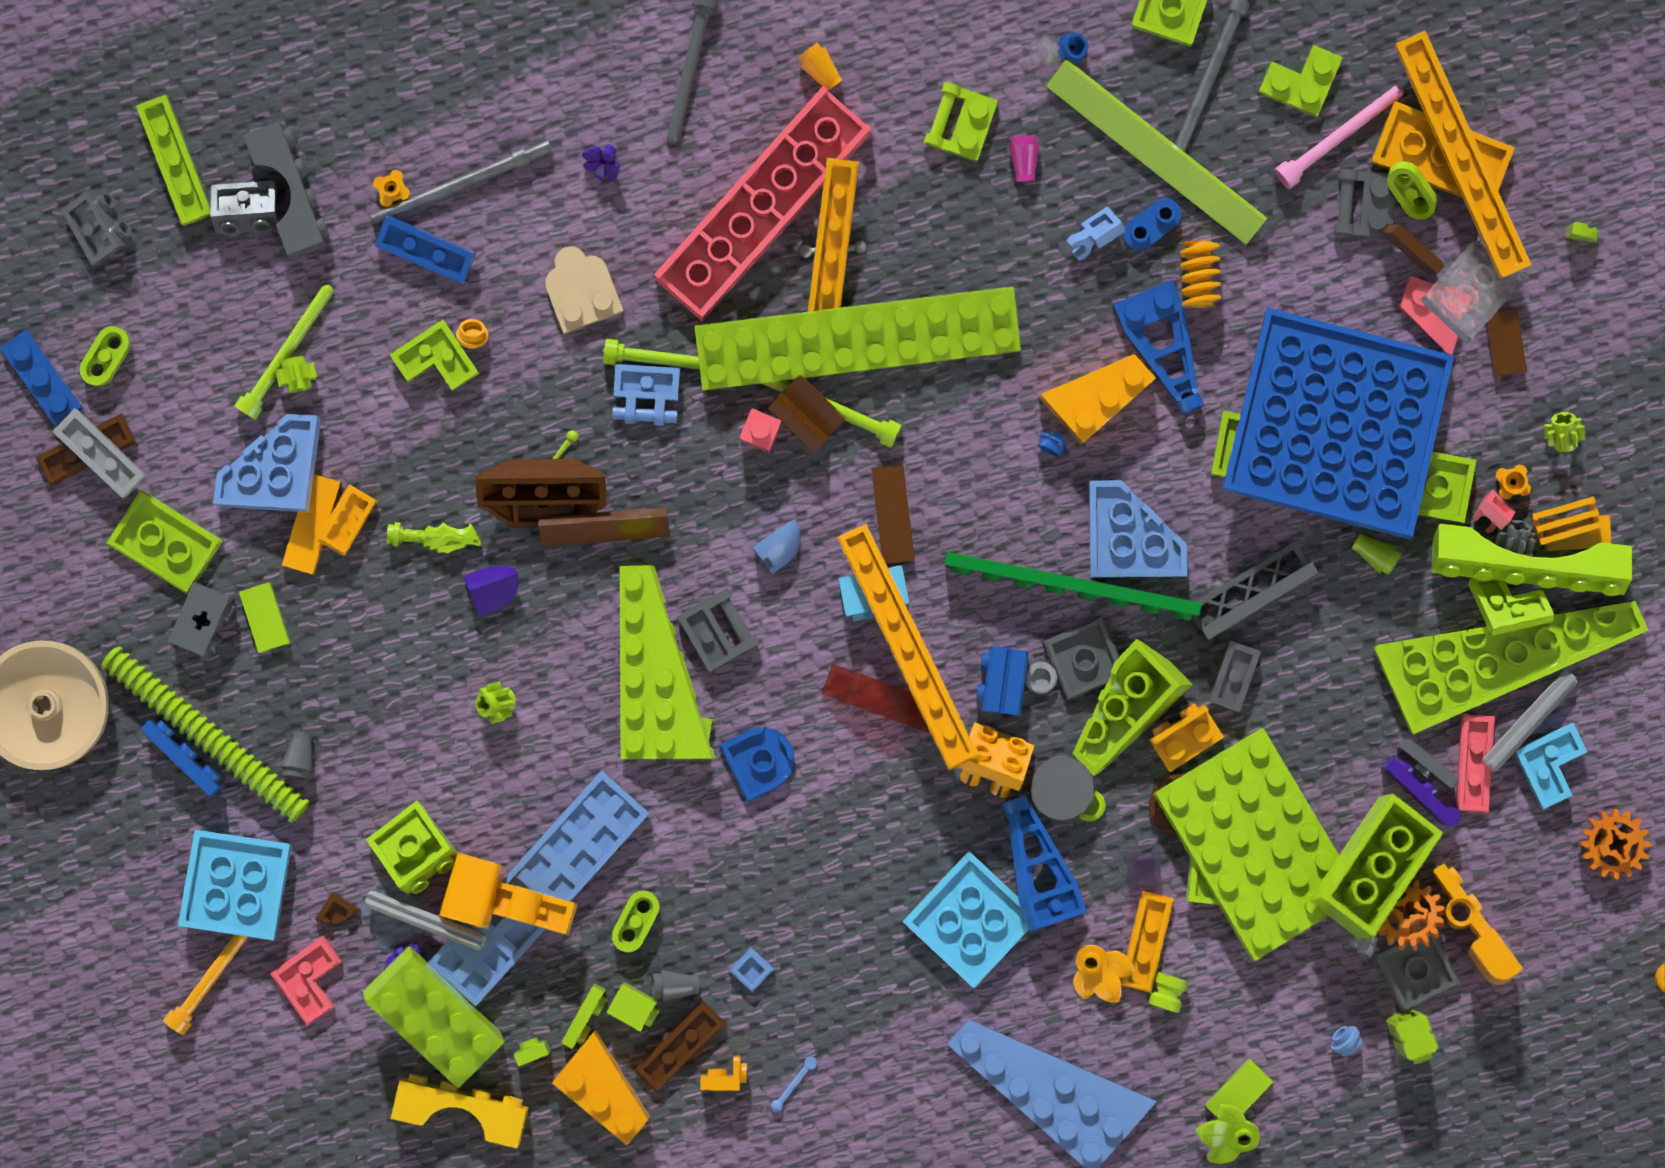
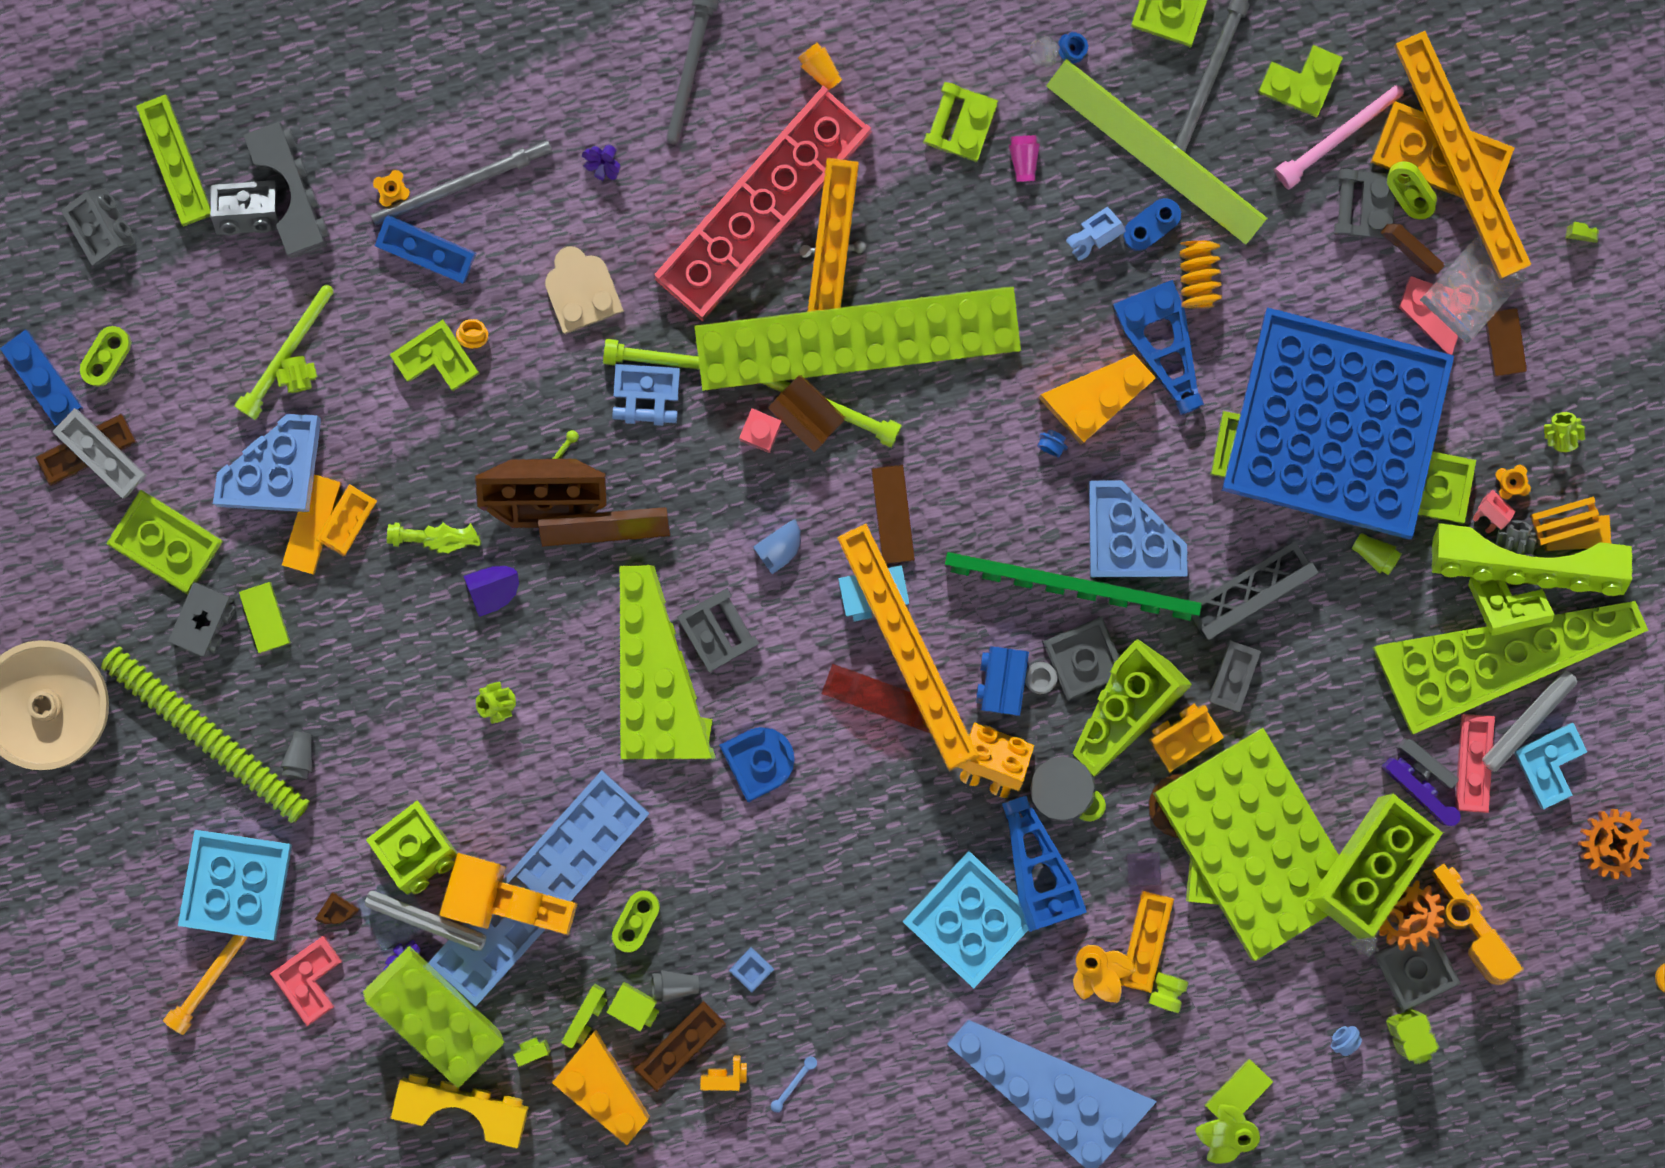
(183, 756): blue plate -> none

